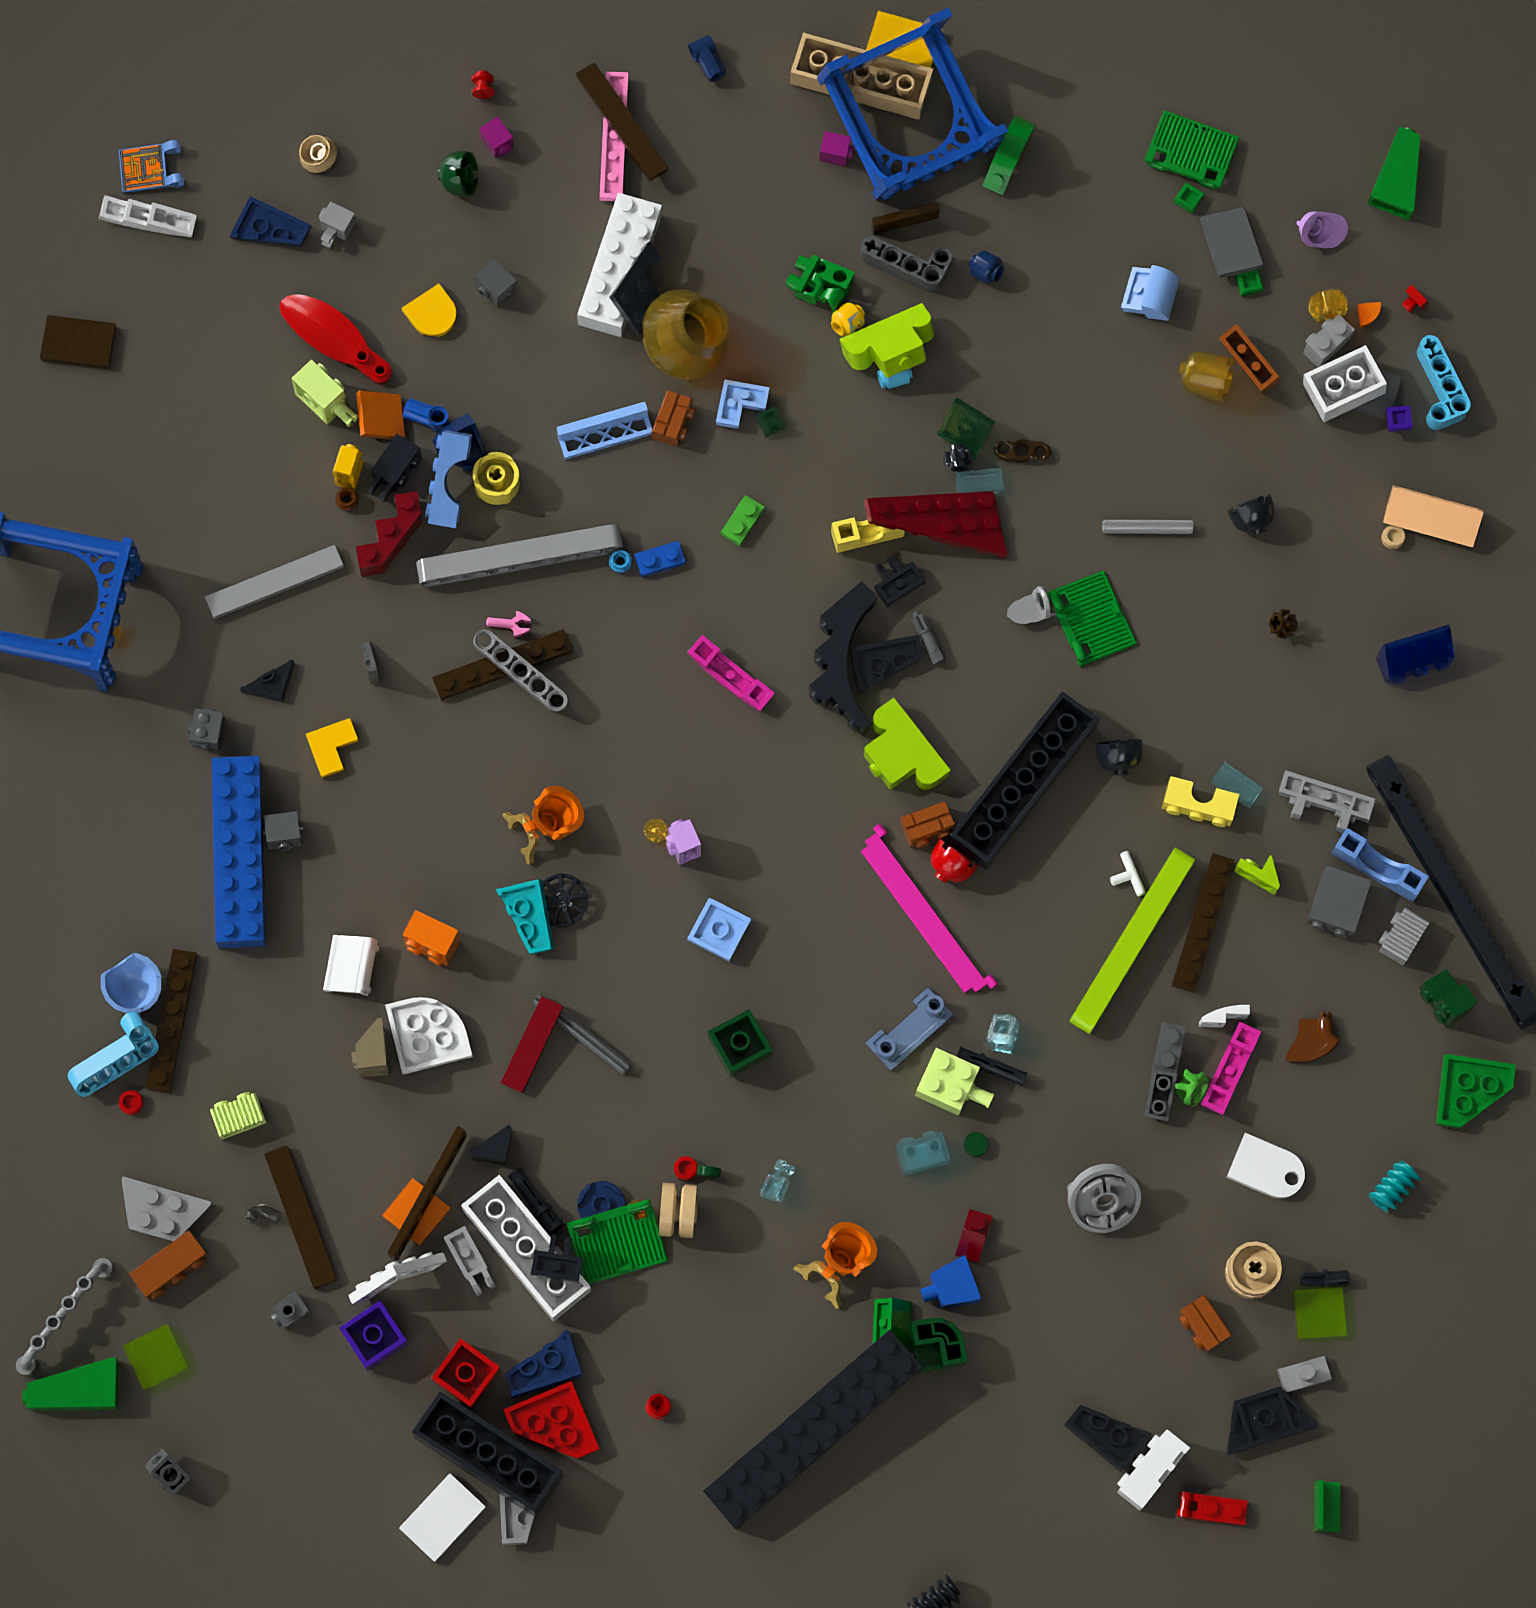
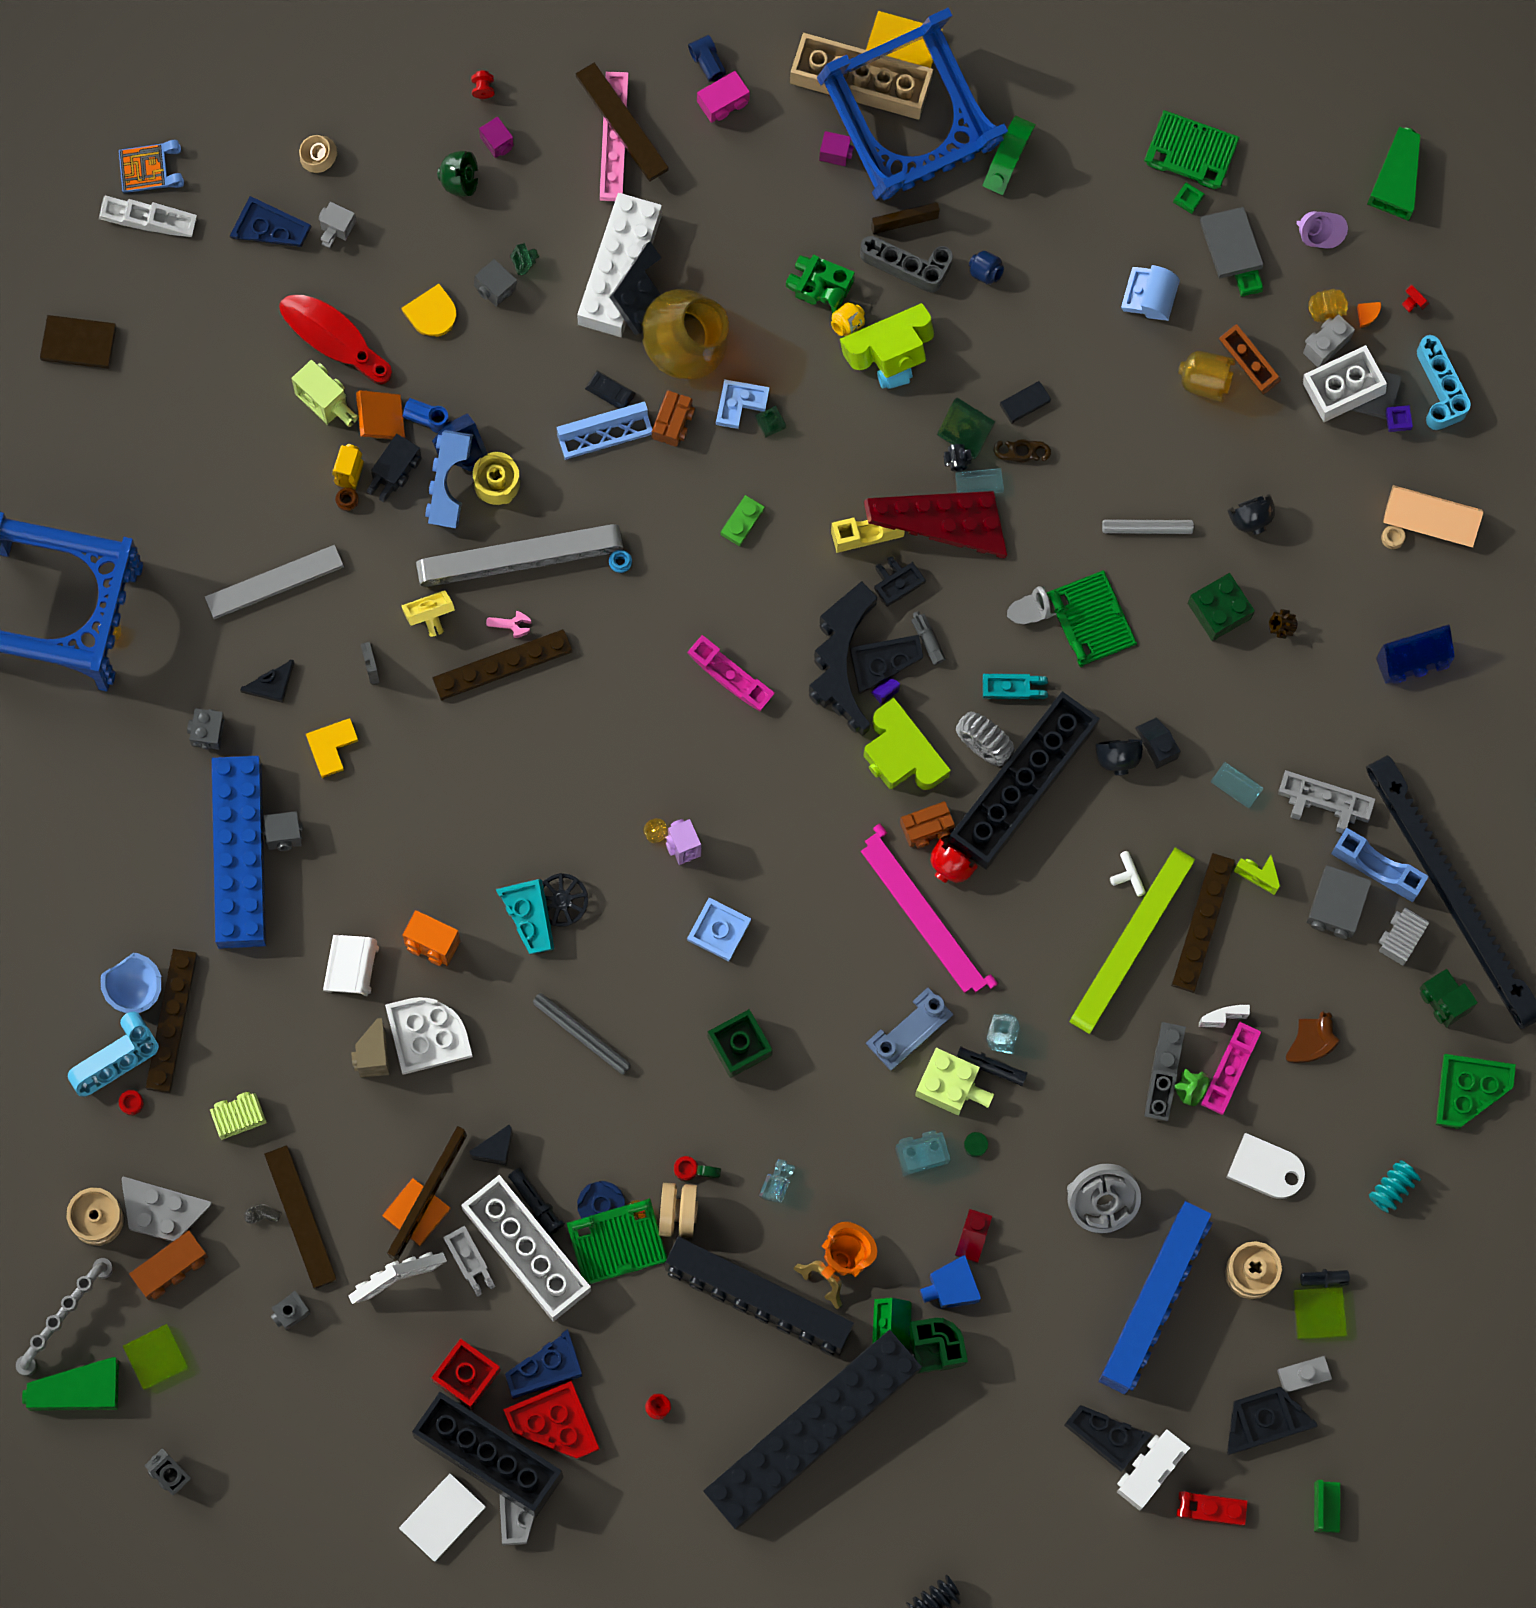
(88, 1204): none -> tan wheel
(373, 1335): dark purple brick -> none
(392, 535): dark red brick -> none
(428, 610): none -> light yellow tile
(508, 668): light grey beam -> none
(523, 258): none -> clear green tile
(532, 1044): dark red tile -> none
(555, 815): orange helmet -> none
(556, 1265): black hinge -> none
(610, 390): none -> black tile
(659, 559): blue plate -> none
(723, 97): none -> dark pink brick
(758, 1296): none -> black brick
(886, 690): none -> dark purple slope
(985, 738): none -> light grey gear
(1013, 686): none -> teal hinge
(1025, 402): none -> black tile
(1156, 1295): none -> blue brick
(1158, 742): none -> black slope
(1179, 800): light yellow arch -> none
(1204, 1324): dark orange brick -> none
(1220, 607): none -> dark green brick

